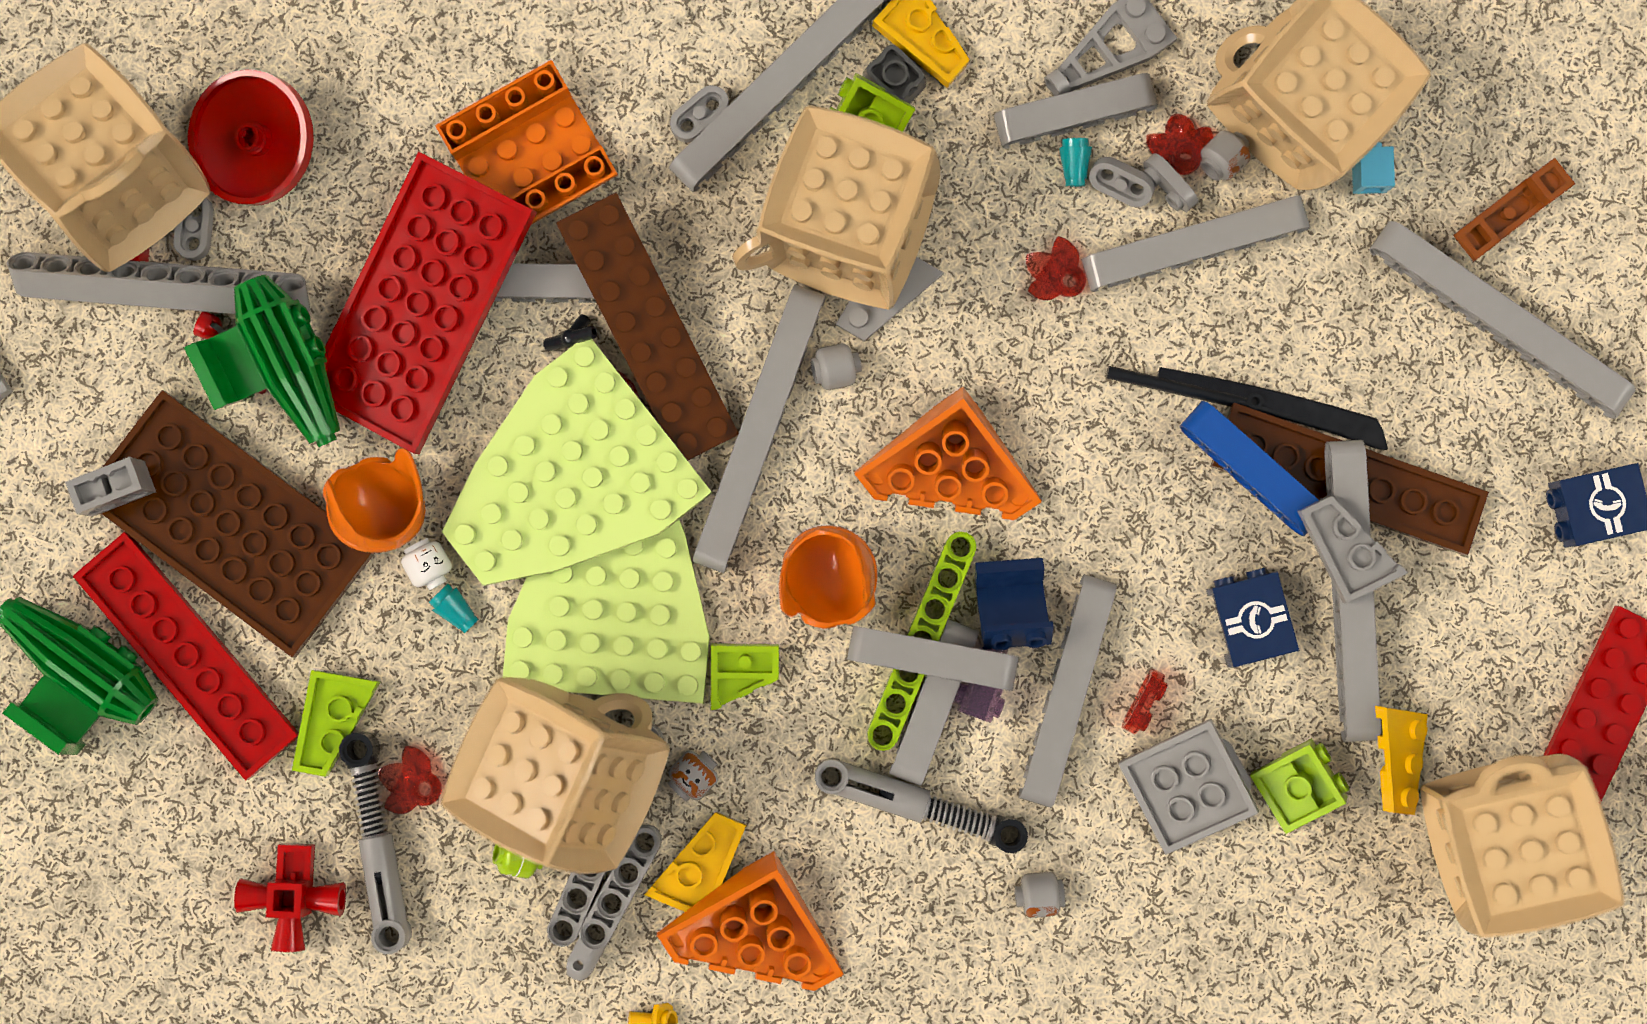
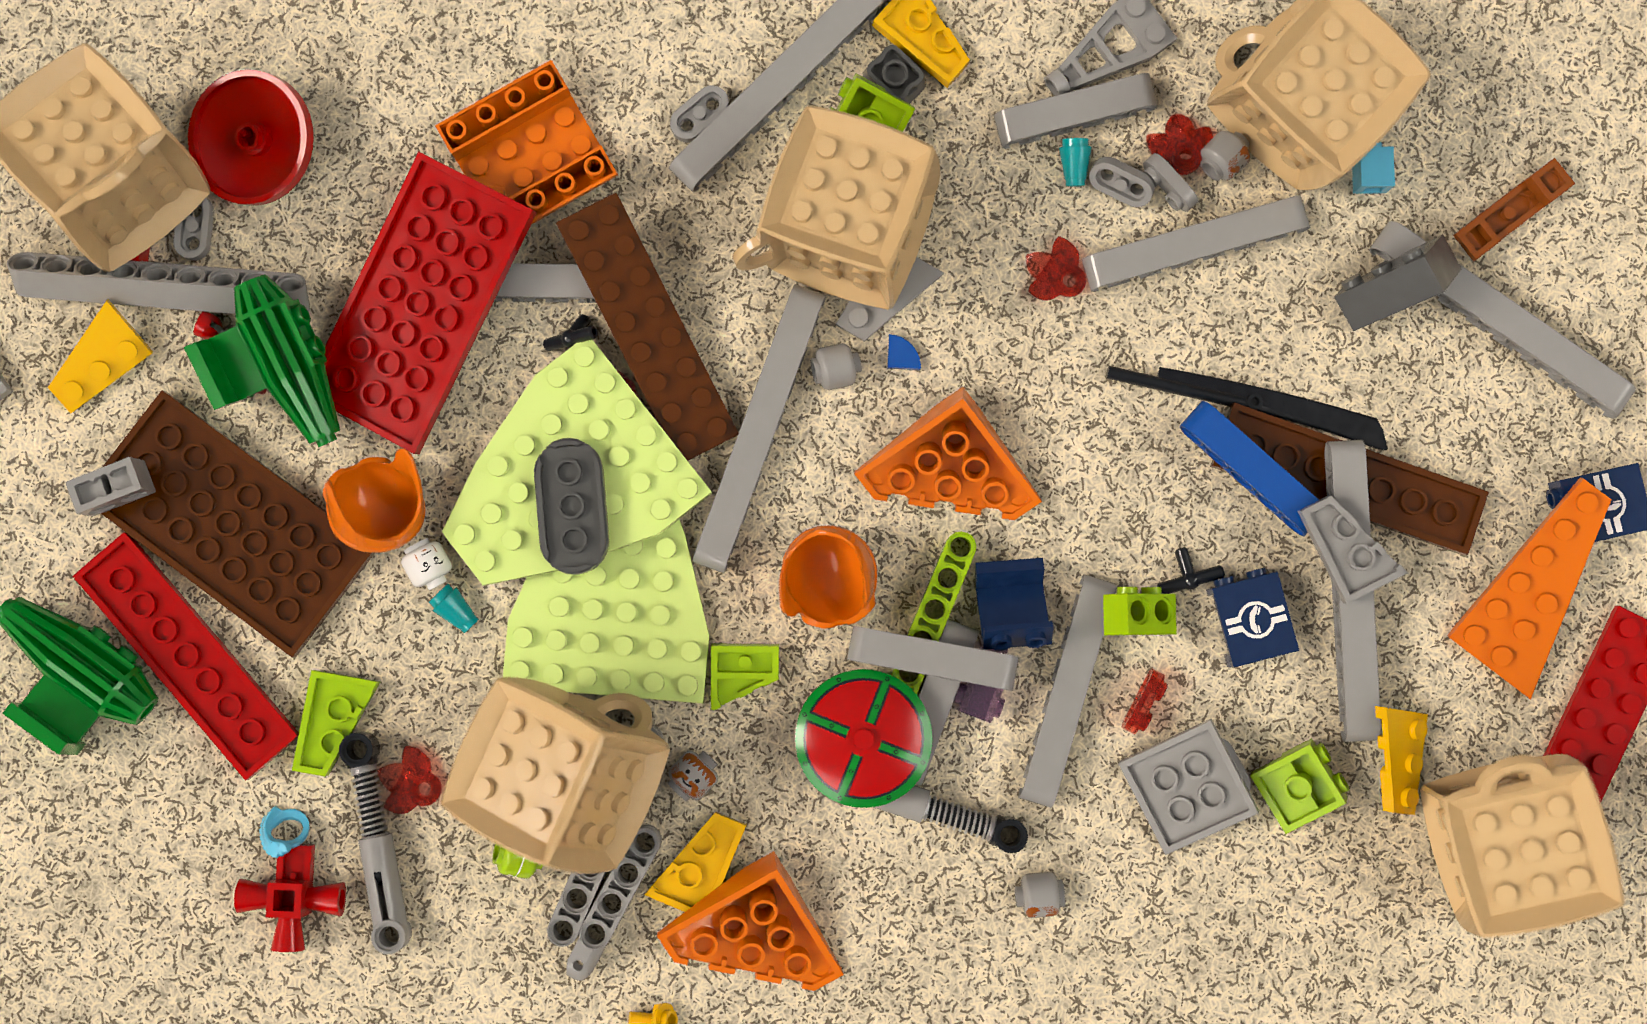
(99, 358): none -> yellow wing
(277, 847): none -> medium azure piece
(571, 506): none -> dark grey tile
(863, 738): none -> dish
(902, 354): none -> blue tile
(1139, 612): none -> lime brick
(1190, 579): none -> black piece
(1398, 283): none -> dark grey wedge
(1525, 604): none -> orange wing

